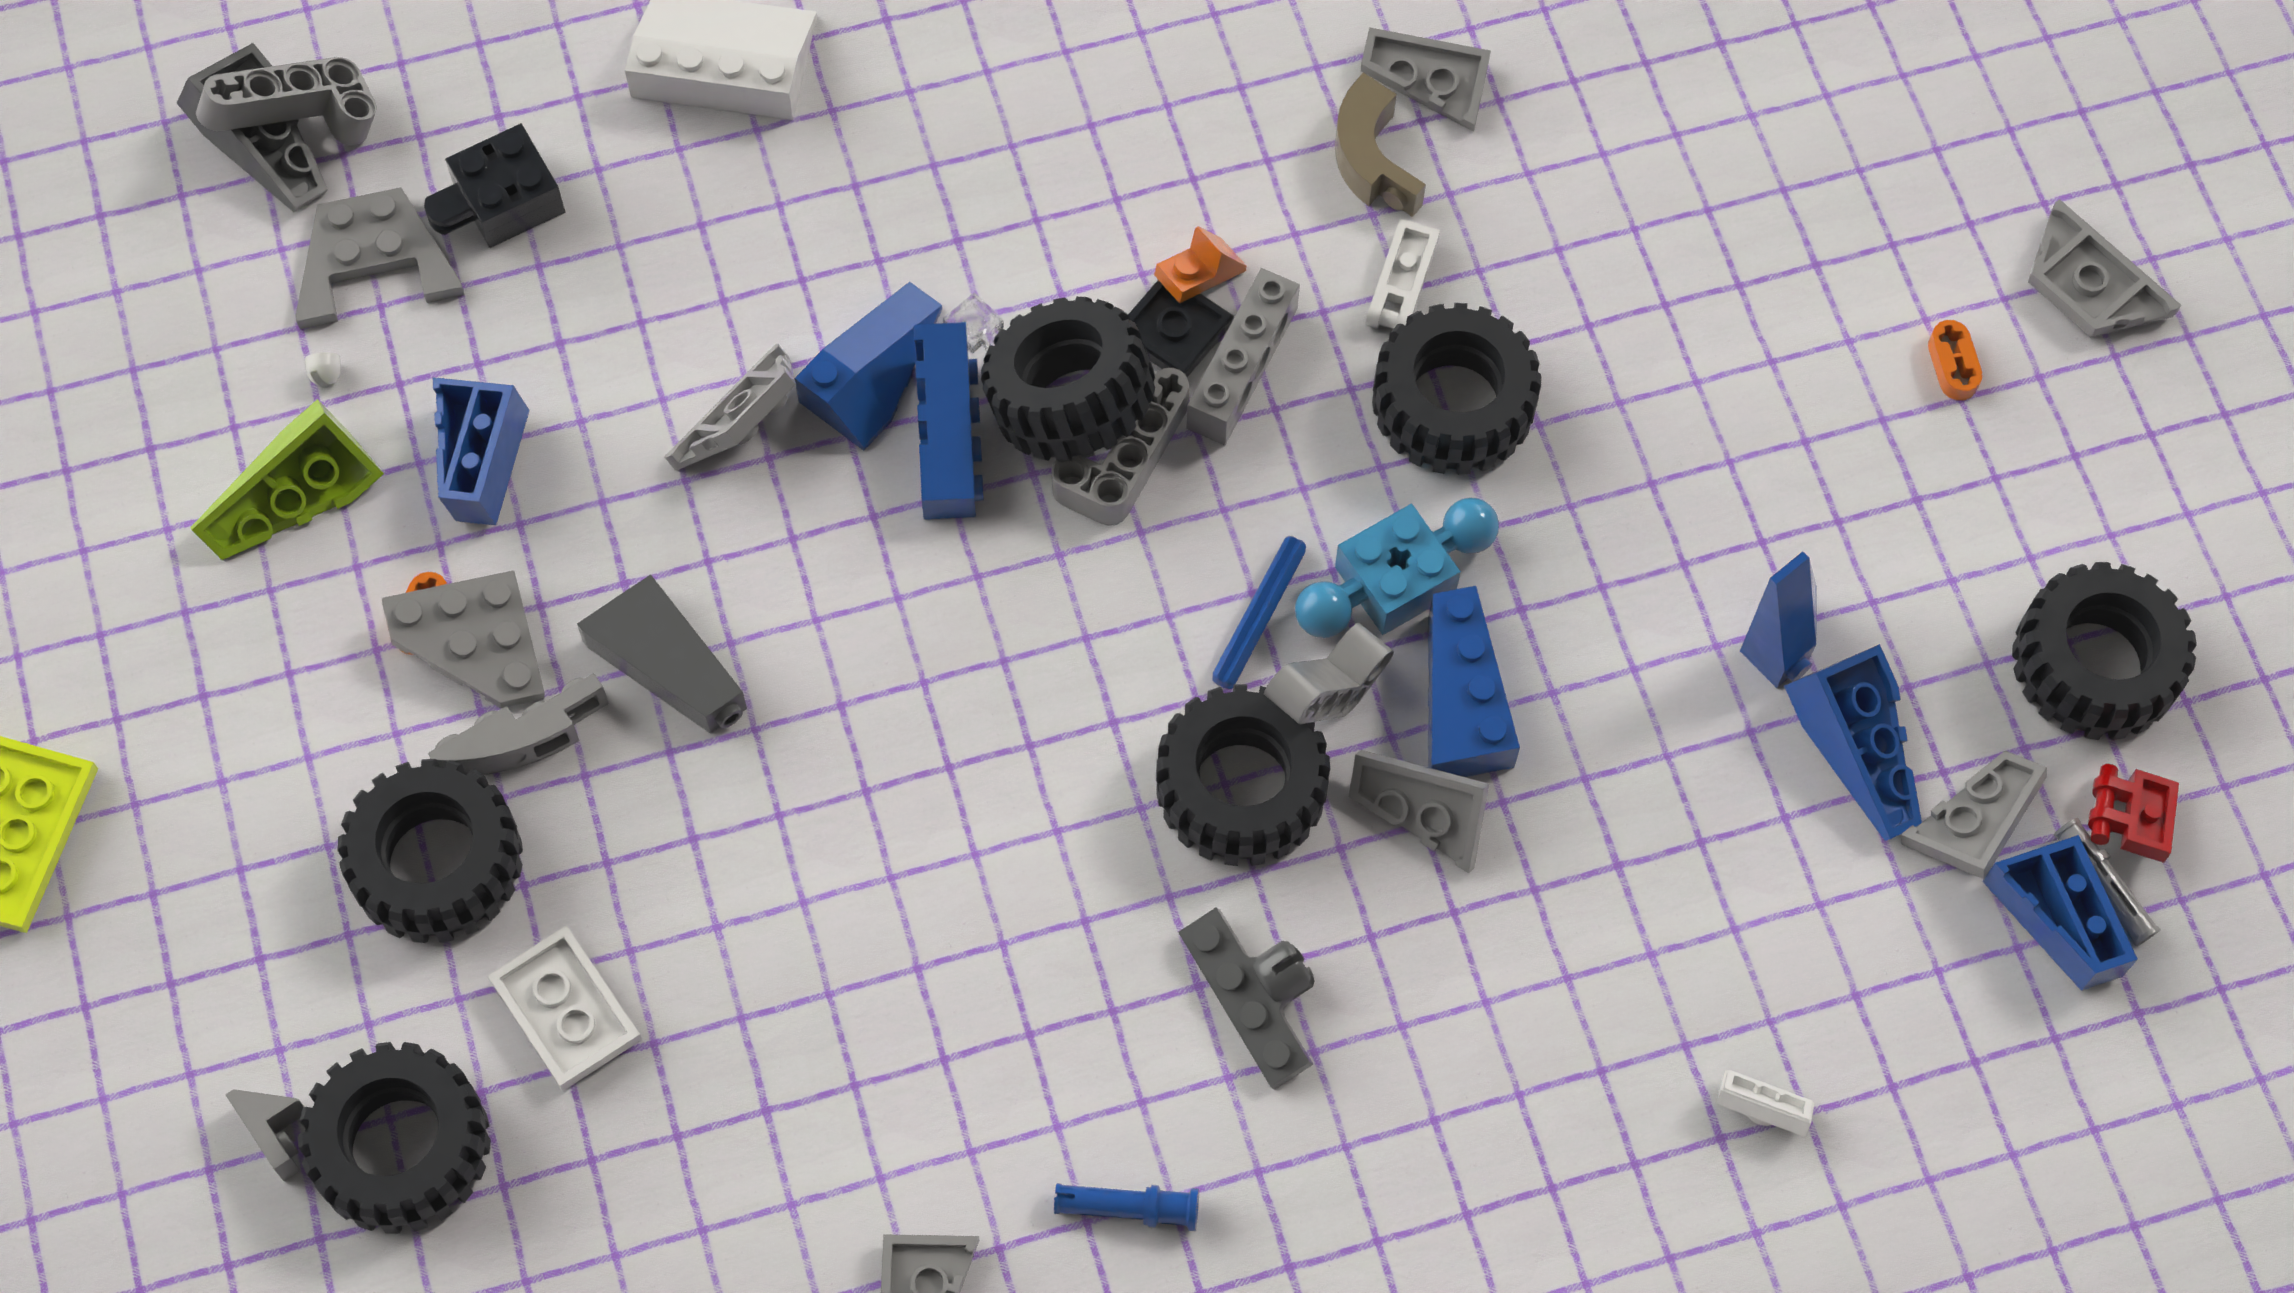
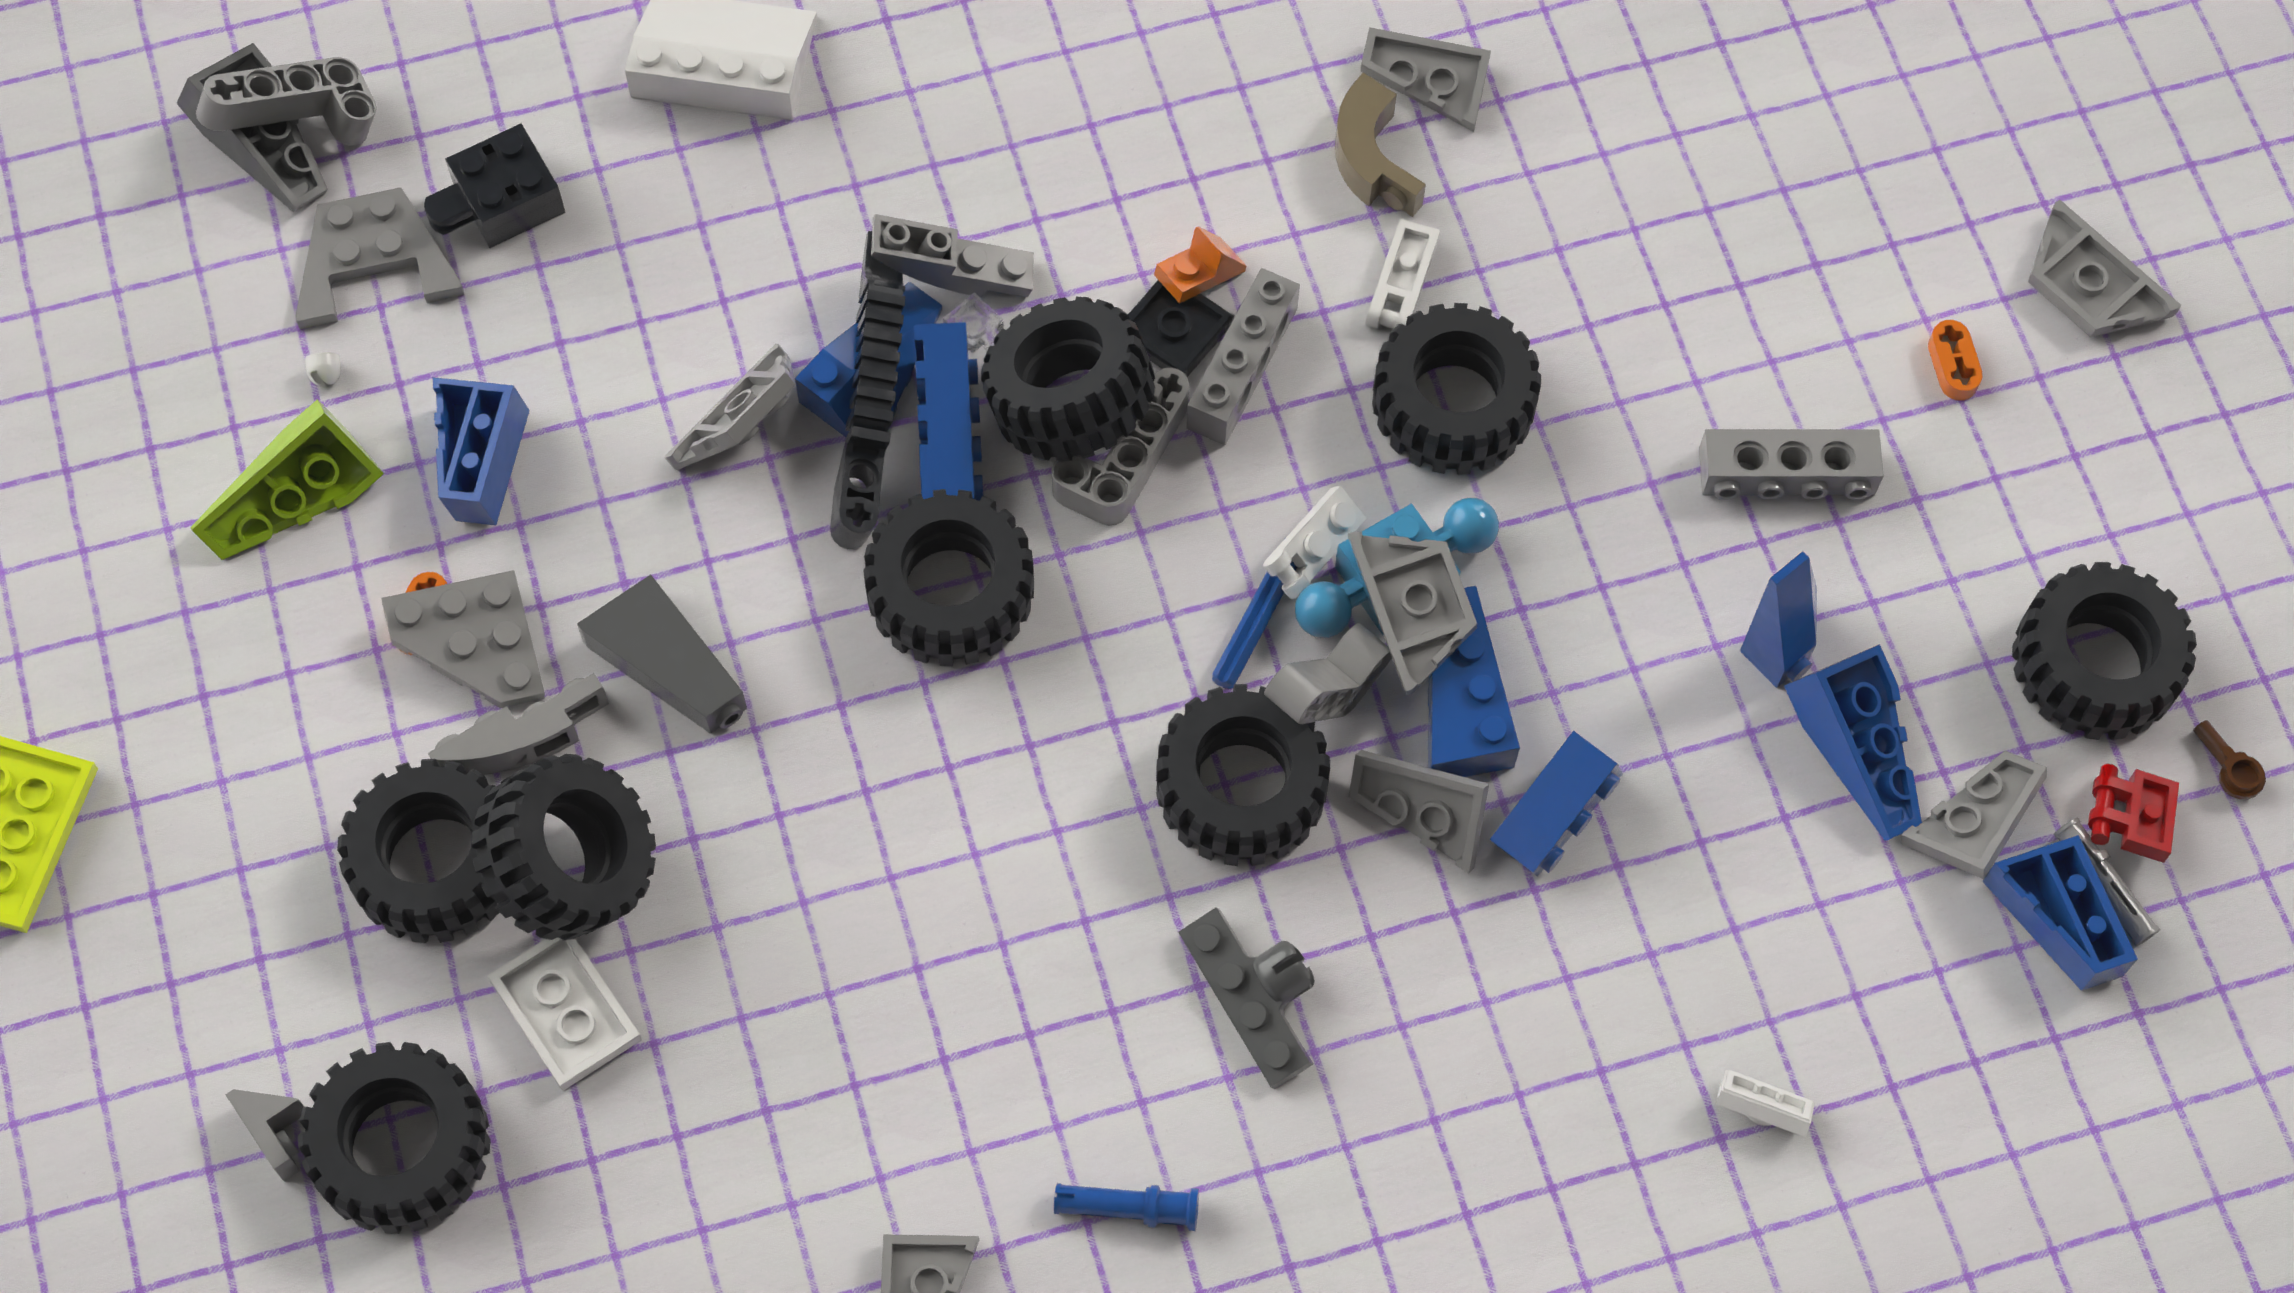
(520, 868): none -> black tyre
(871, 401): none -> black piece
(938, 526): none -> black tyre
(942, 260): none -> light grey slope
(1314, 541): none -> white plate
(1415, 601): none -> light grey wing
(1557, 804): none -> blue wedge
(1809, 449): none -> light grey brick
(2240, 774): none -> reddish brown plate

